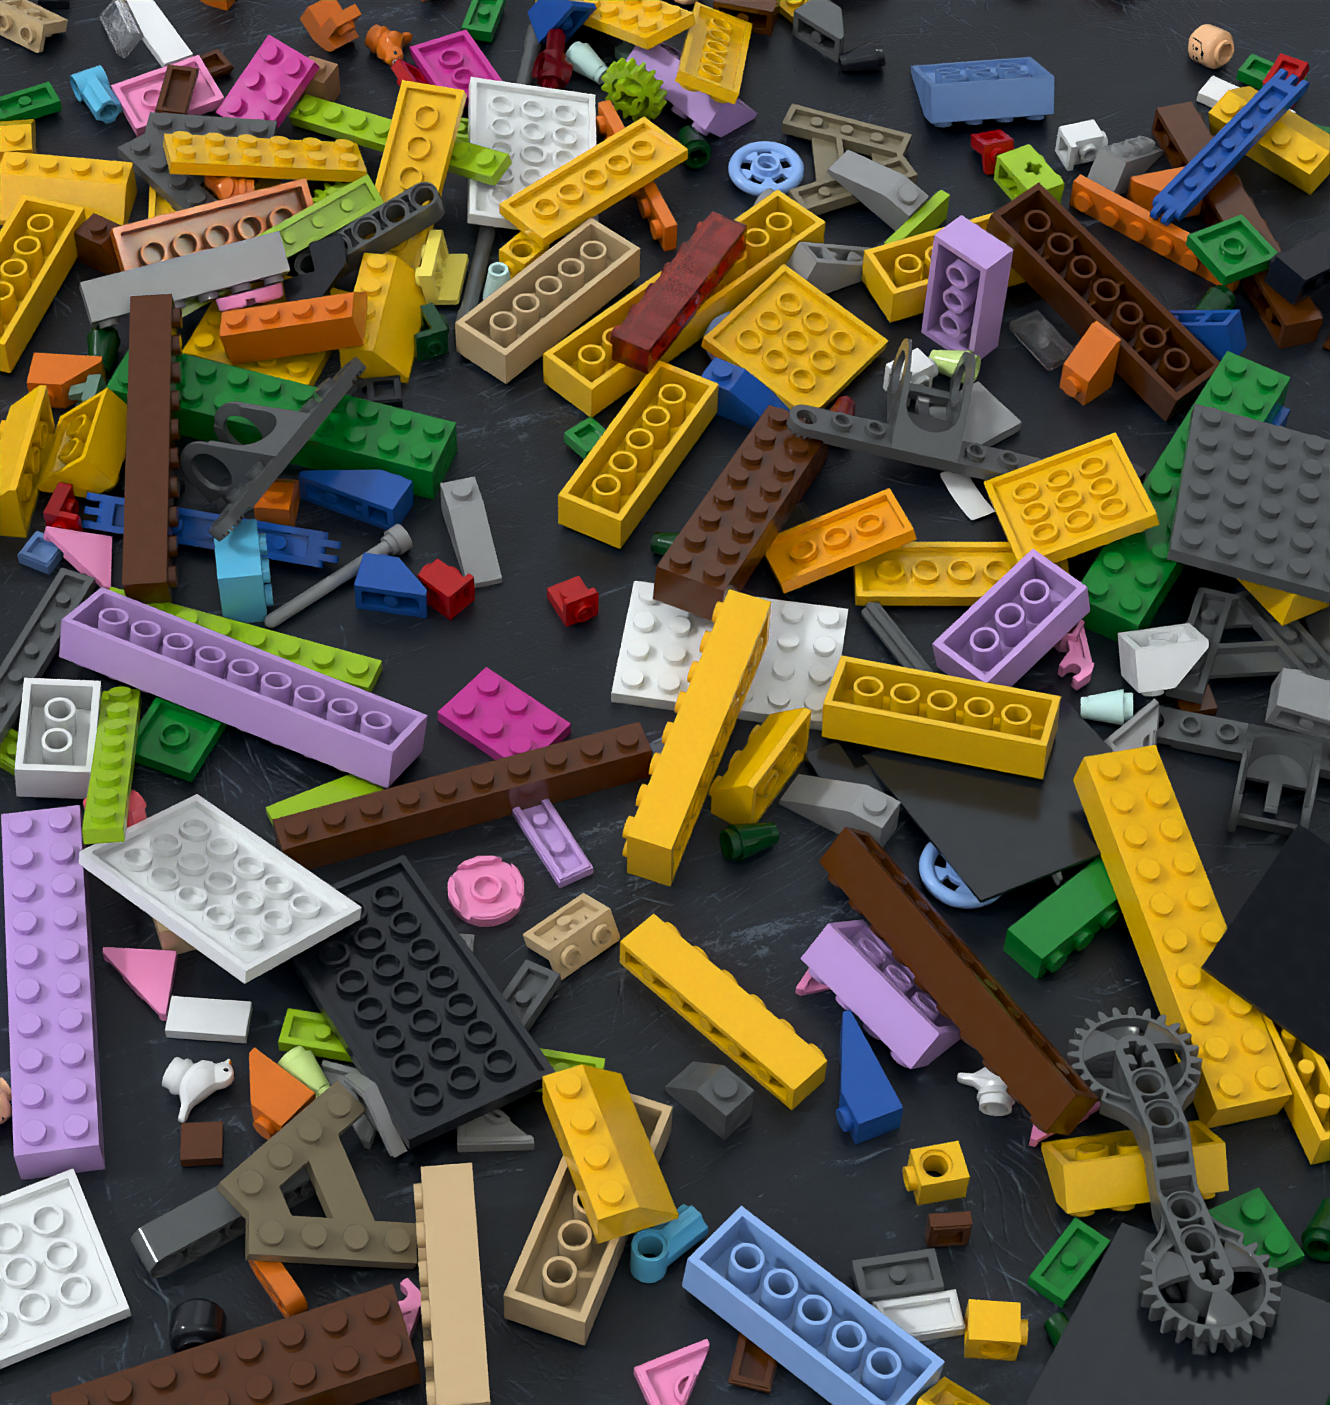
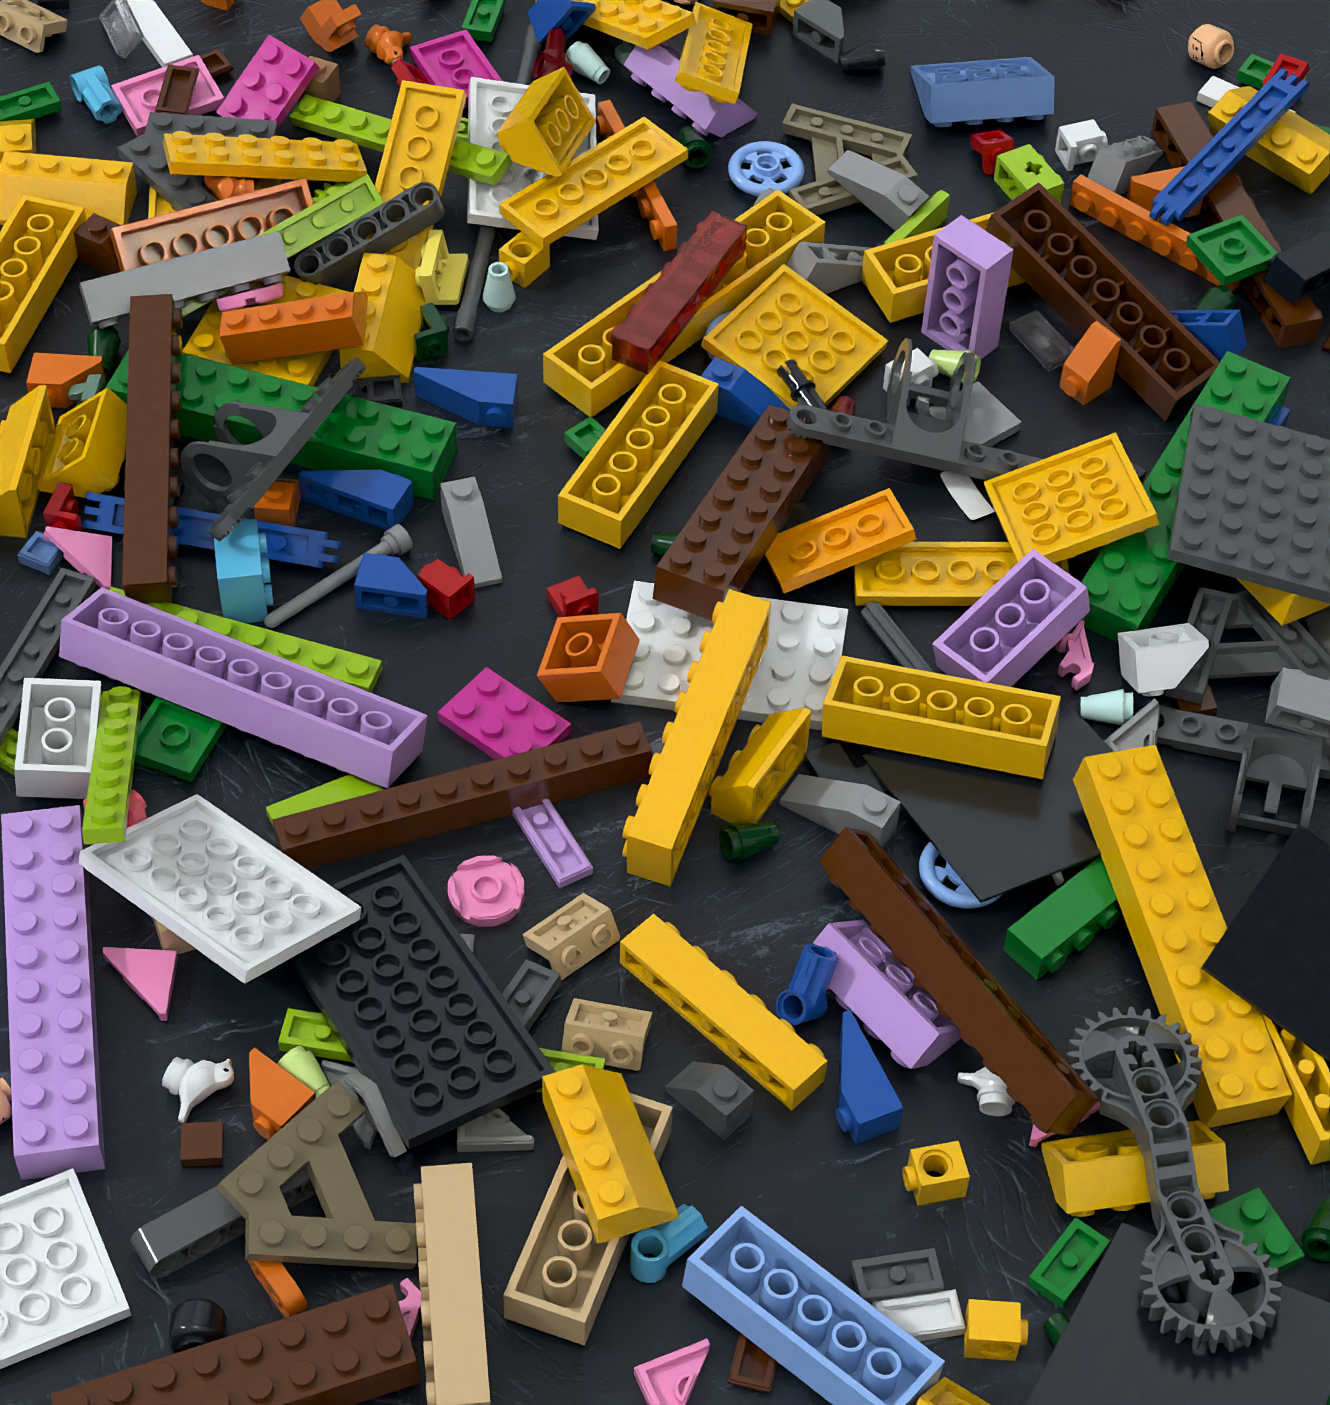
(208, 1019): white tile -> none
(329, 265): black tile -> none
(474, 395): none -> blue slope
(547, 124): none -> yellow slope
(547, 300): tan brick -> none
(588, 657): none -> orange brick
(607, 1033): none -> tan bracket
(634, 89): lime gear -> none
(801, 388): none -> black axle
(808, 985): none -> blue piece
(948, 1229): reddish brown tile -> none

